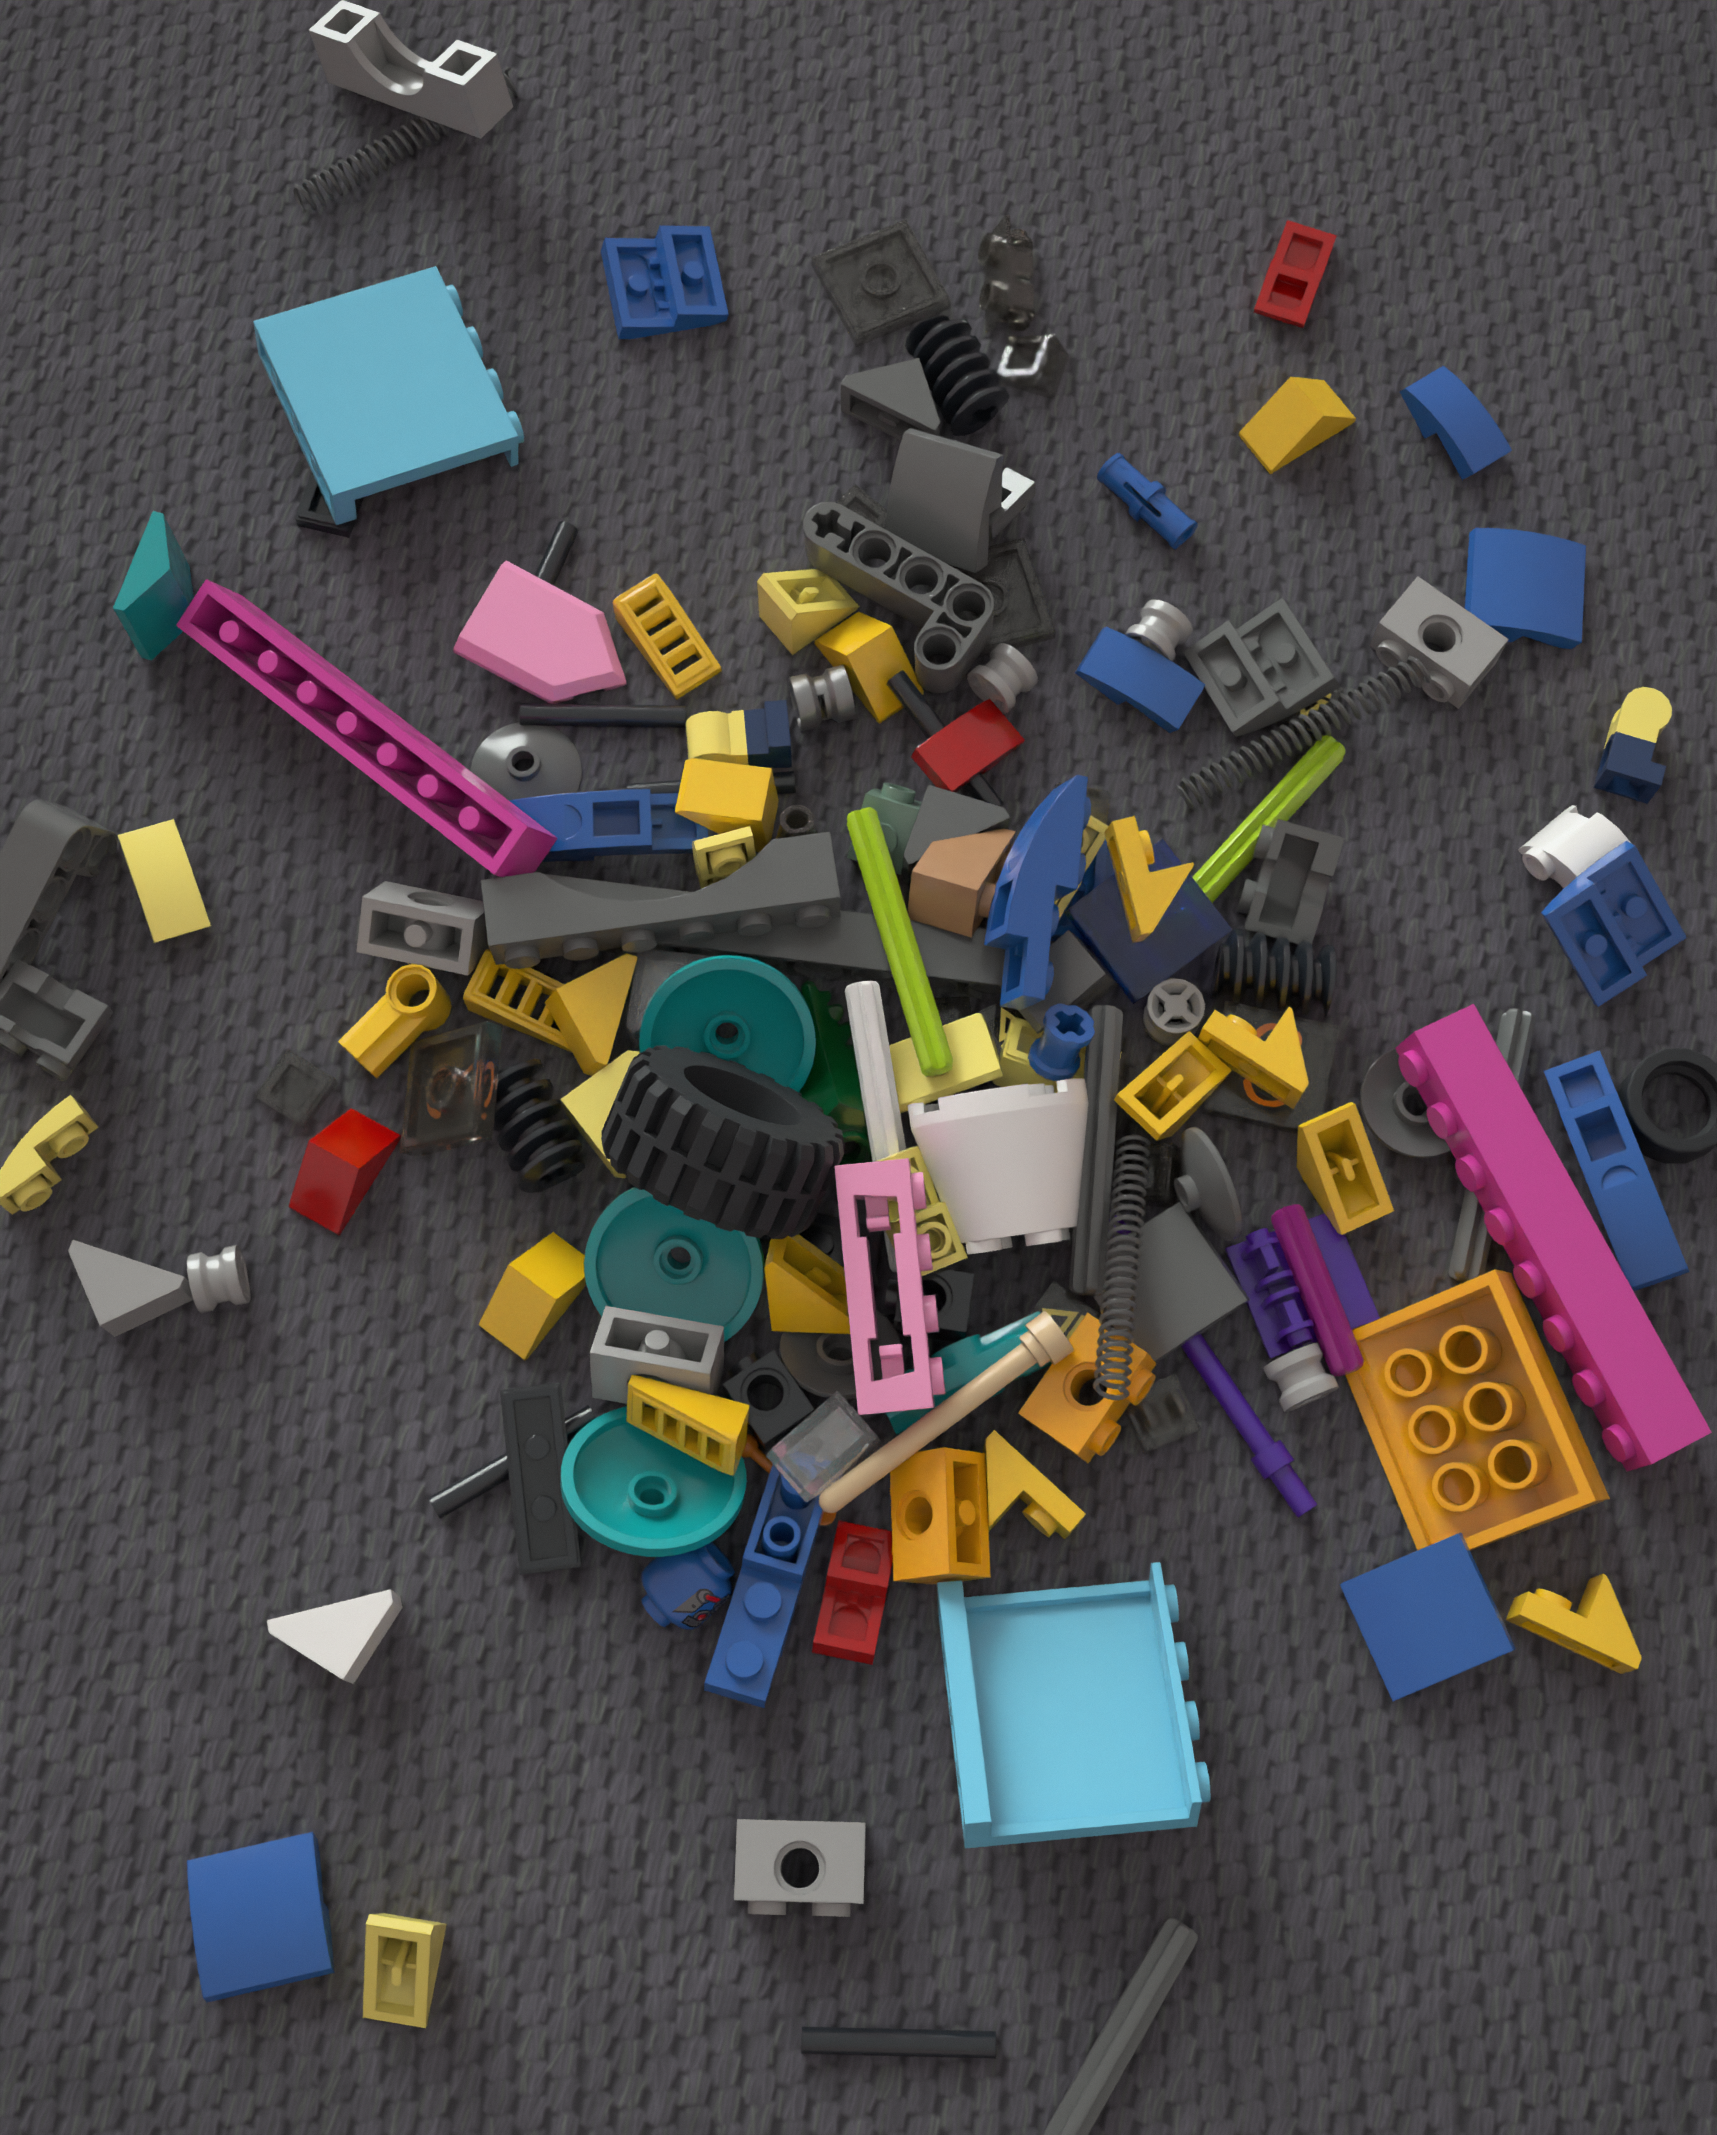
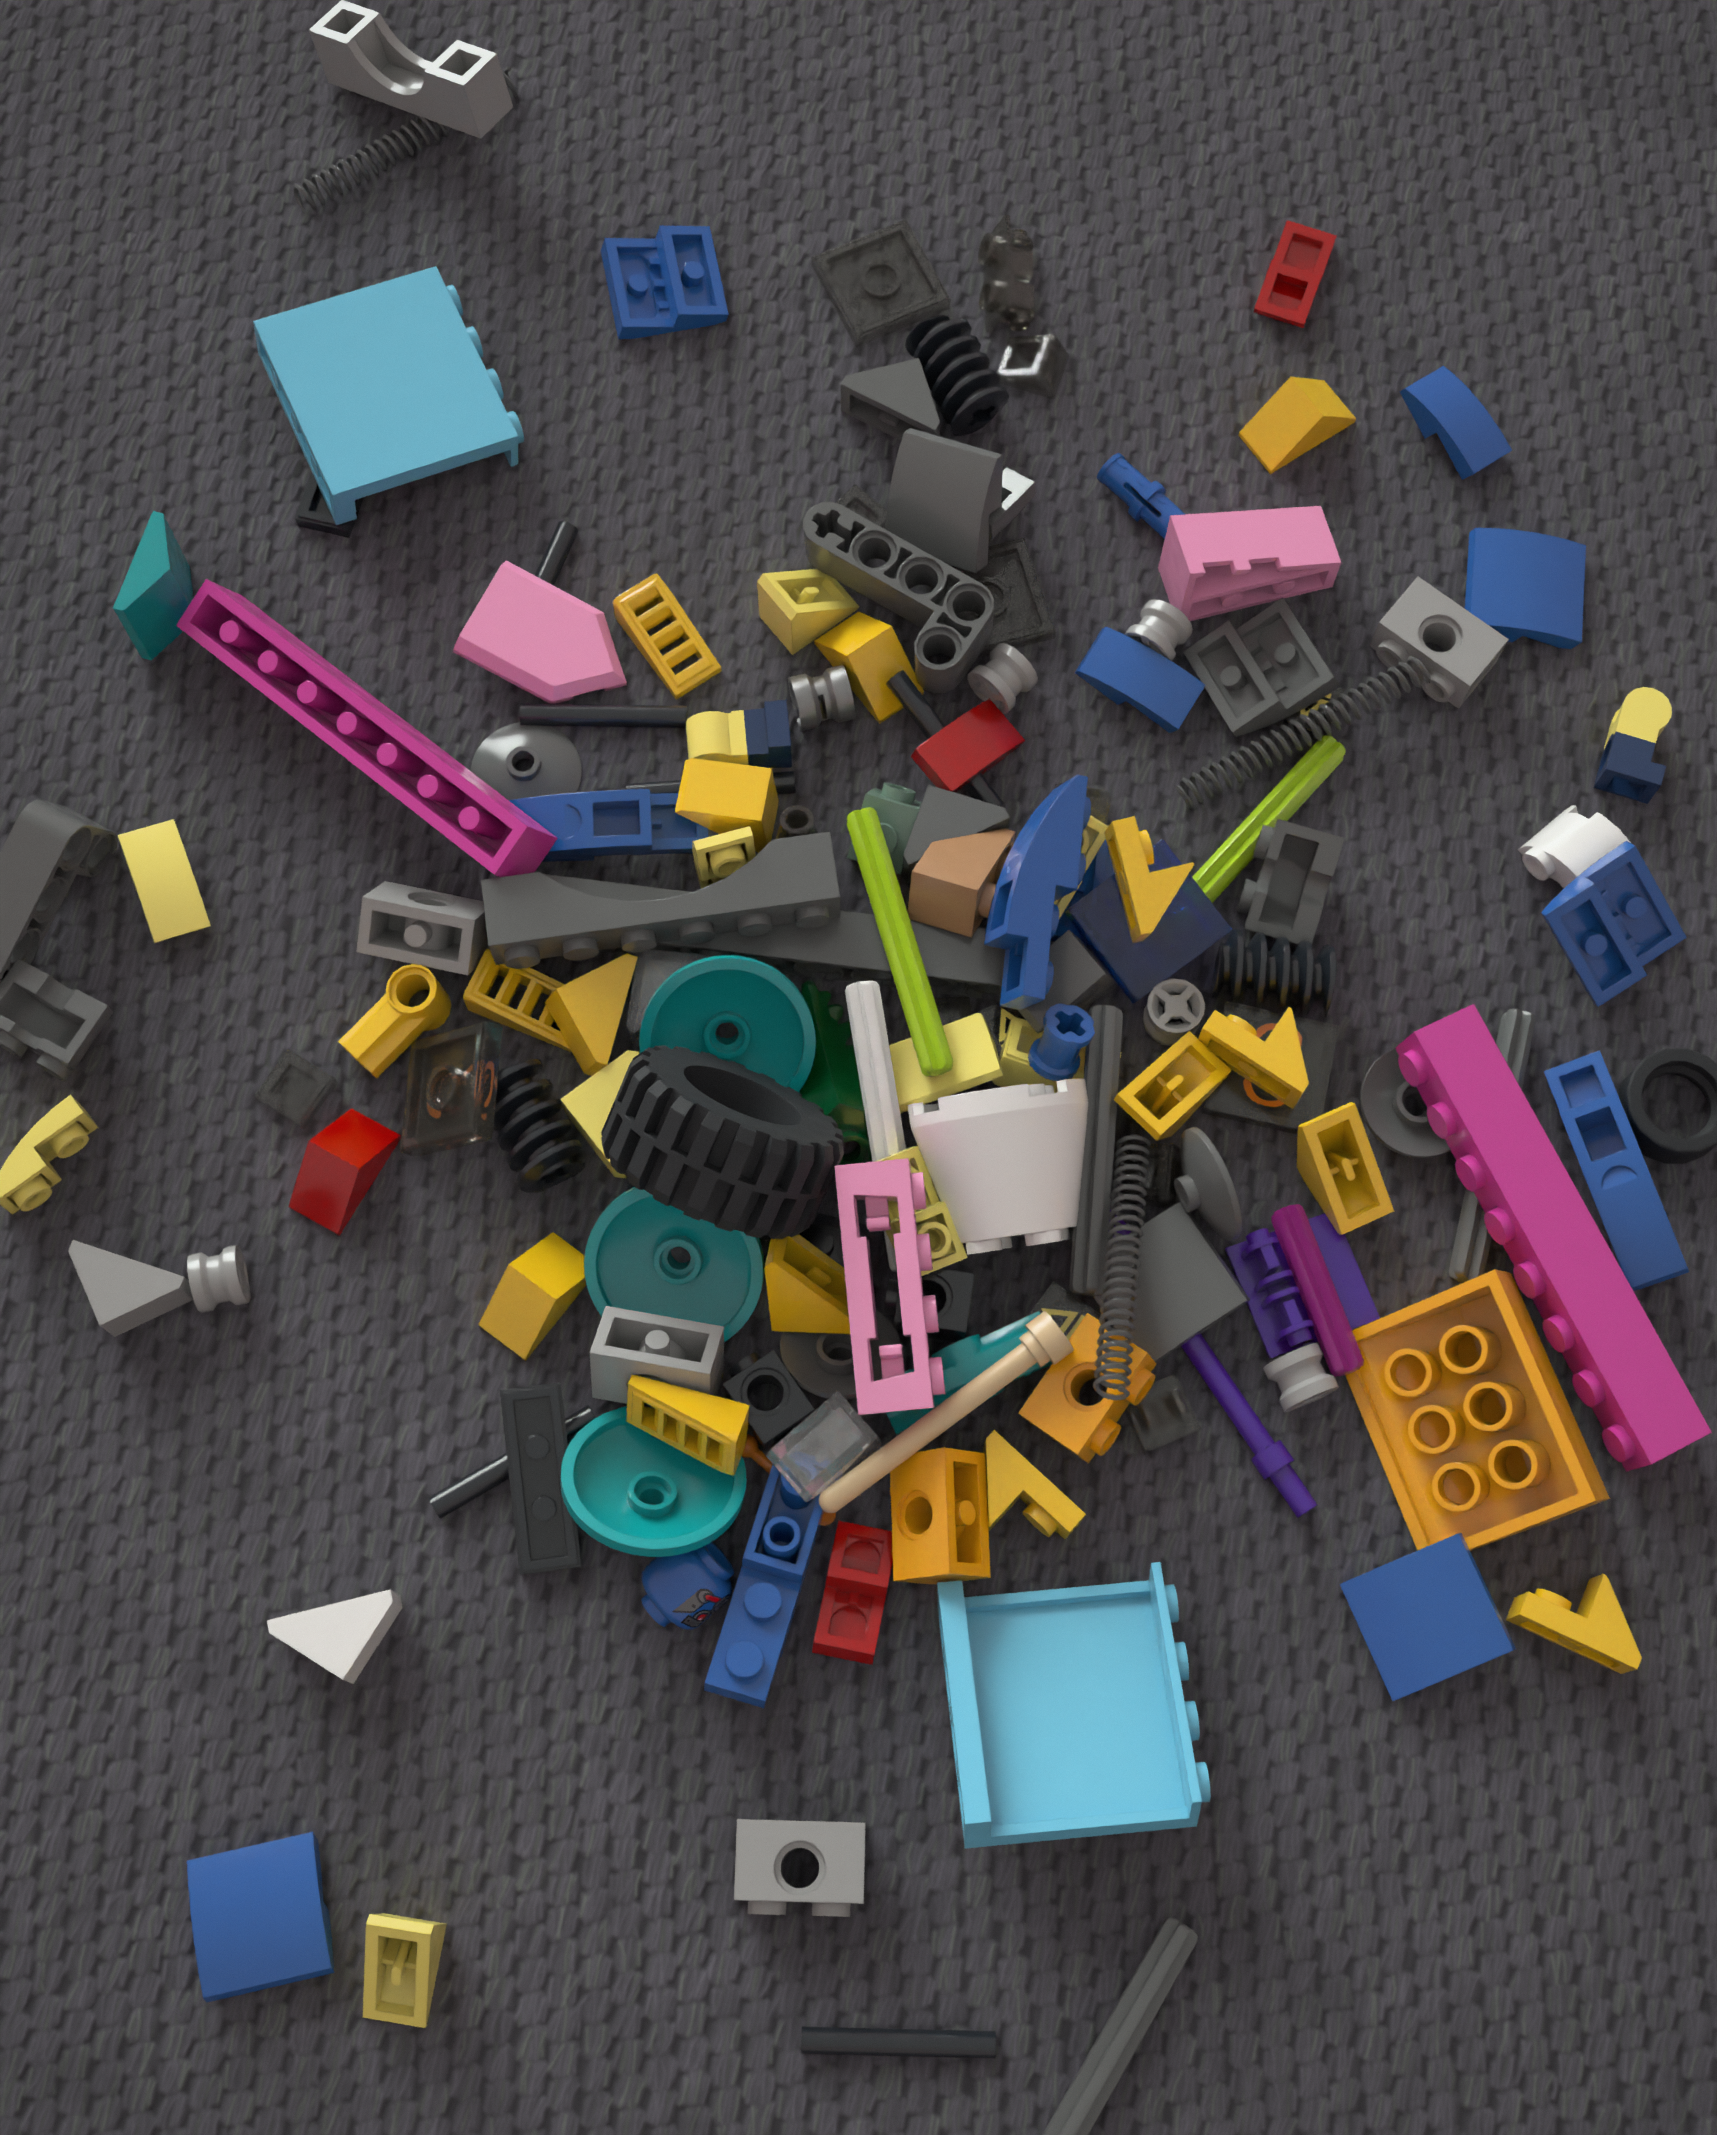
(1245, 558): none -> bright pink wedge

